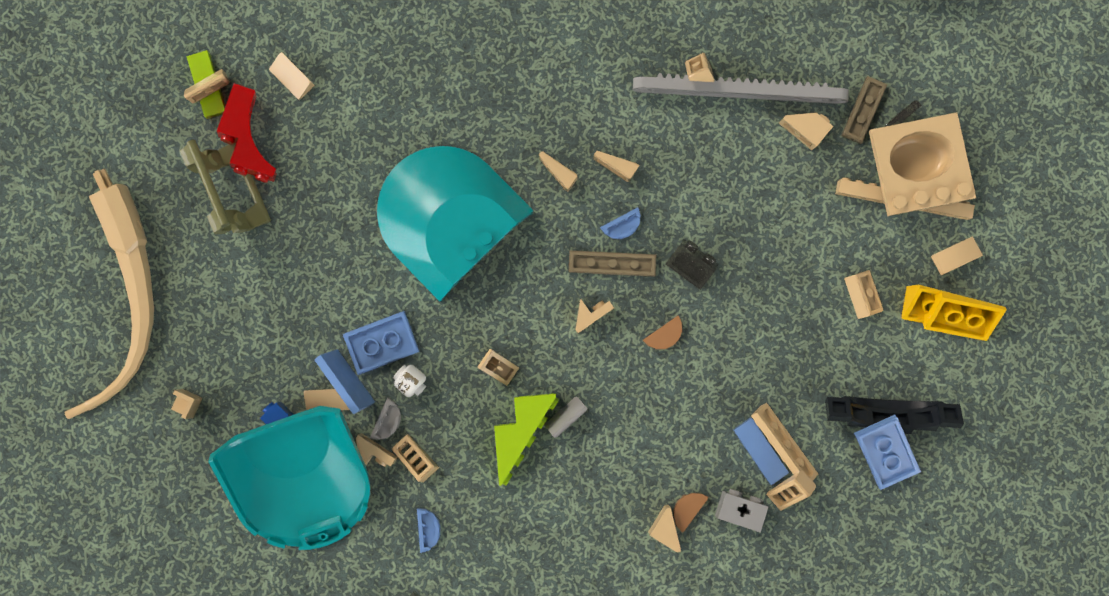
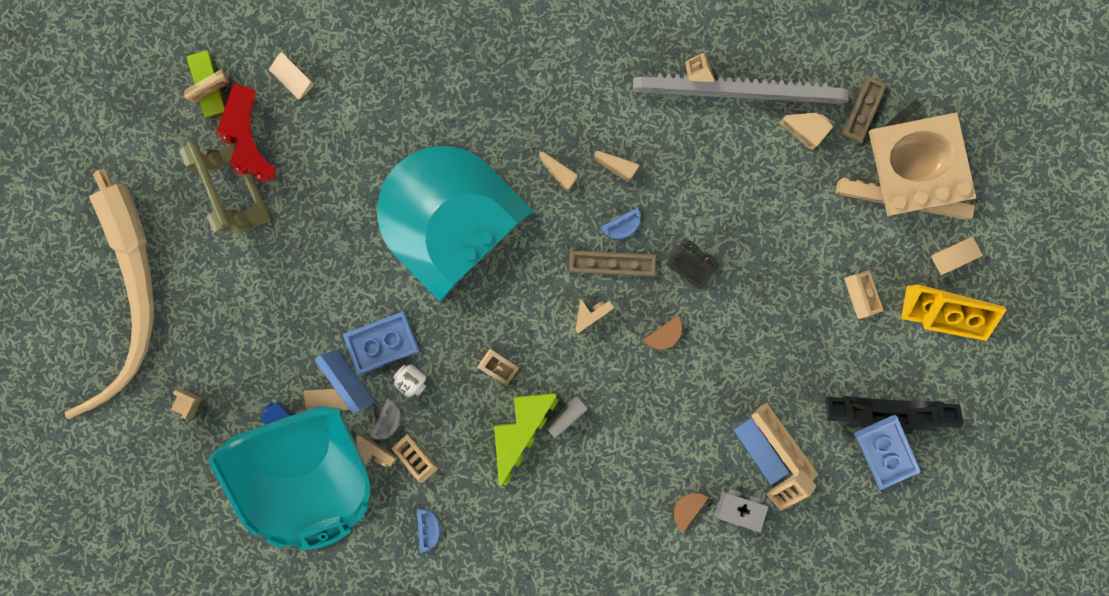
(665, 530): tan slope -> none

